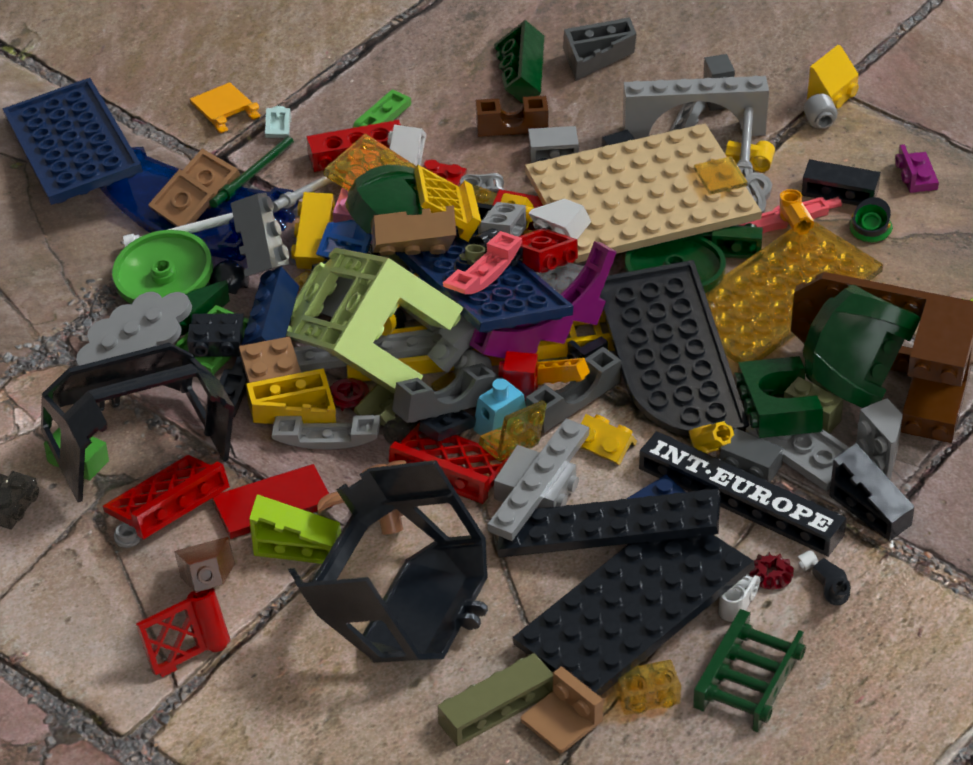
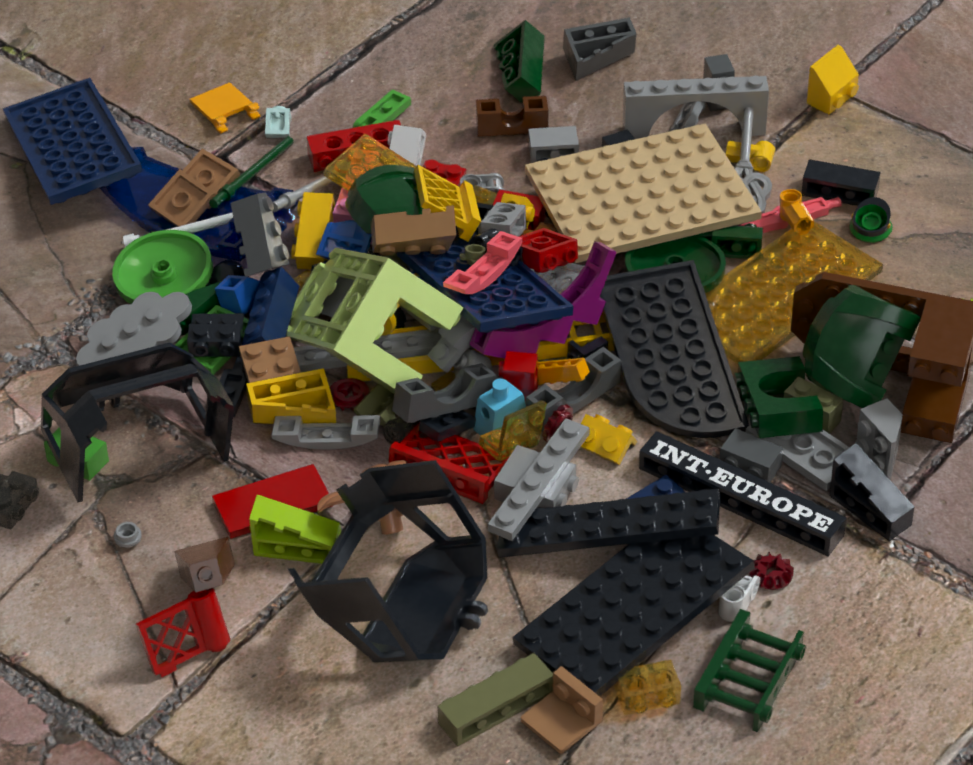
(167, 506): red fence -> none
(237, 293): none -> blue slope
(556, 420): none -> dark red gear
(561, 217): white slope -> none
(711, 437): yellow piece -> none
(720, 175): clear yellow piece -> none
(820, 111): light grey head -> none
(834, 579): black arm -> none
(916, 170): magenta bracket -> none

